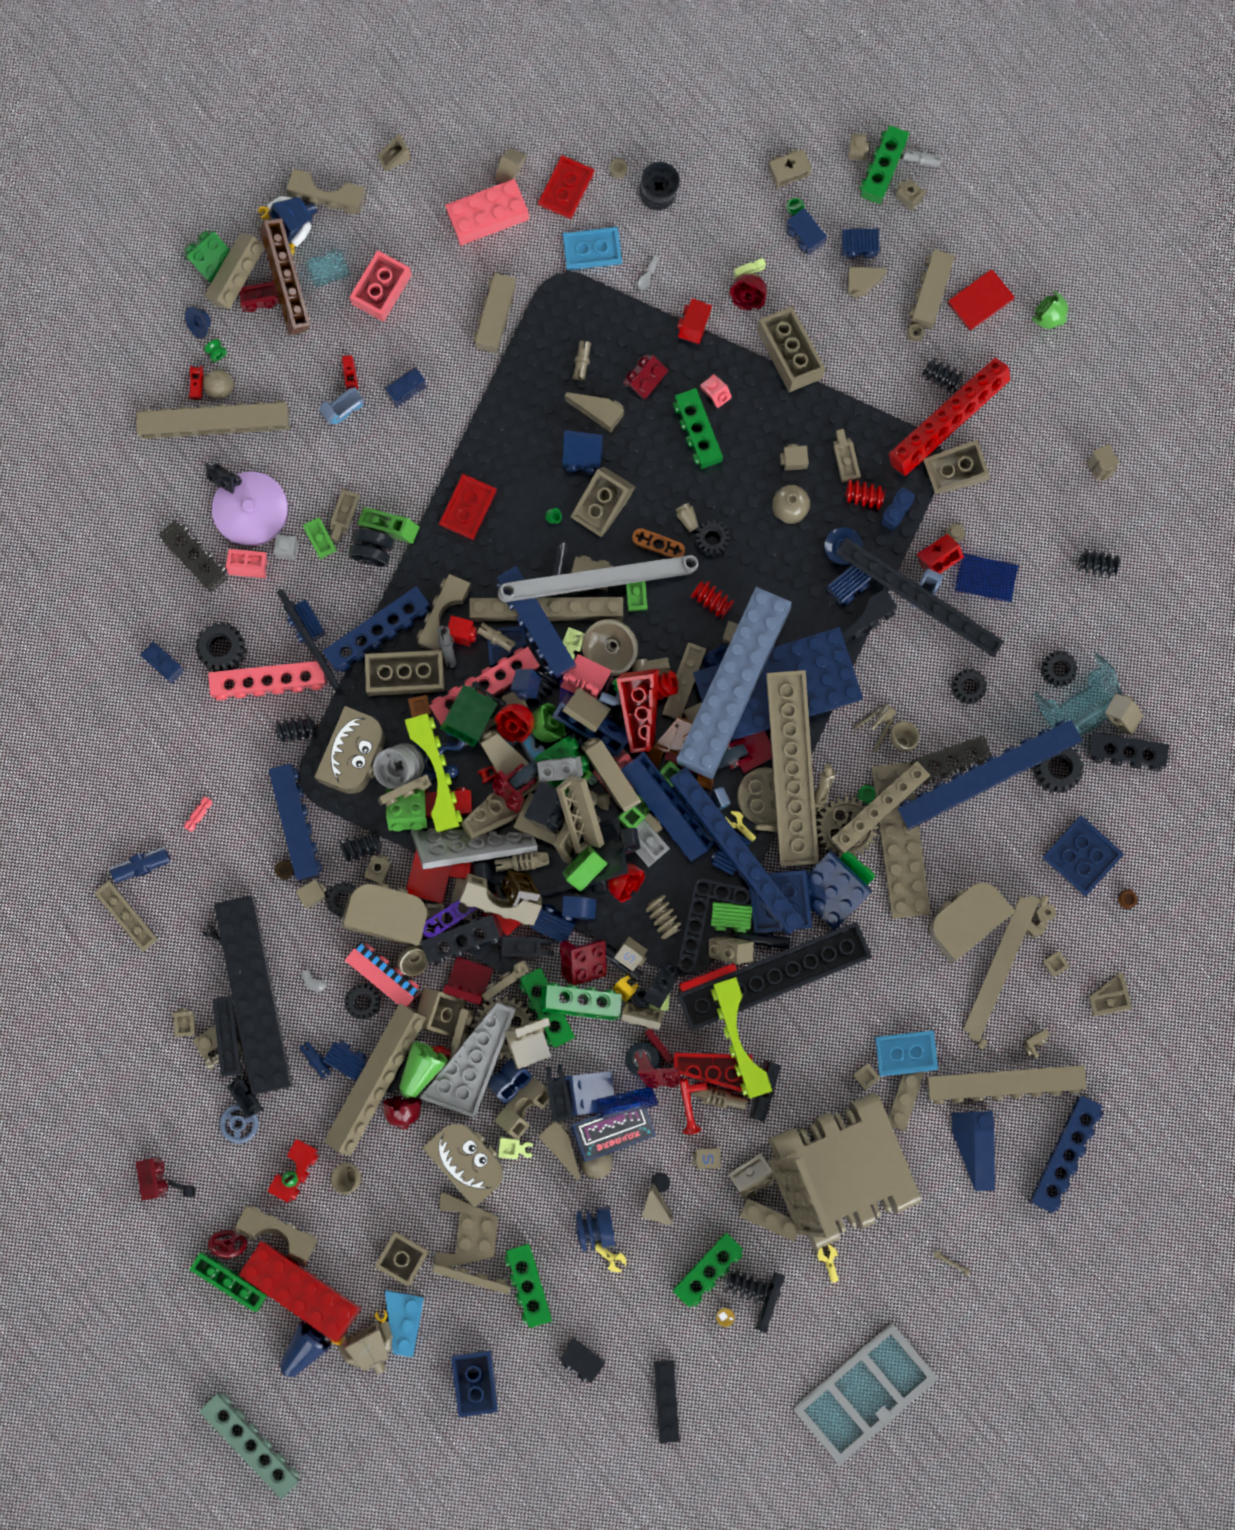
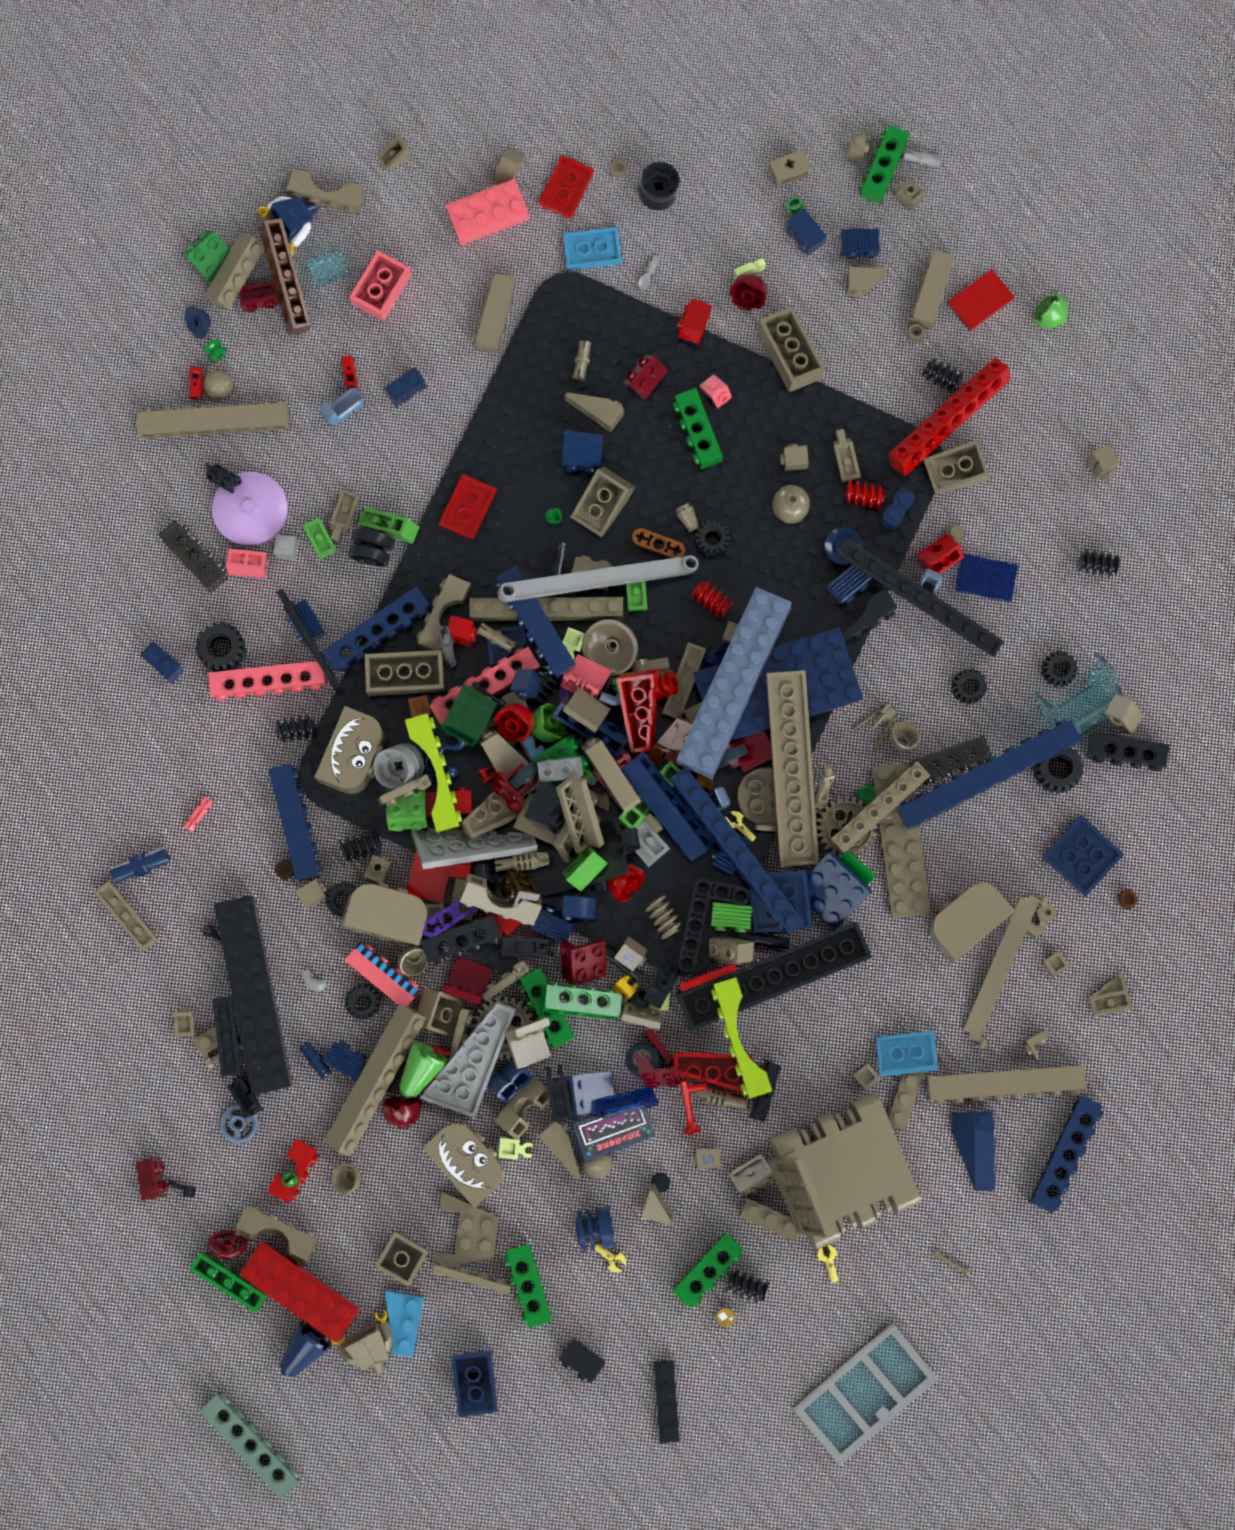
(768, 1307): black pin -> none

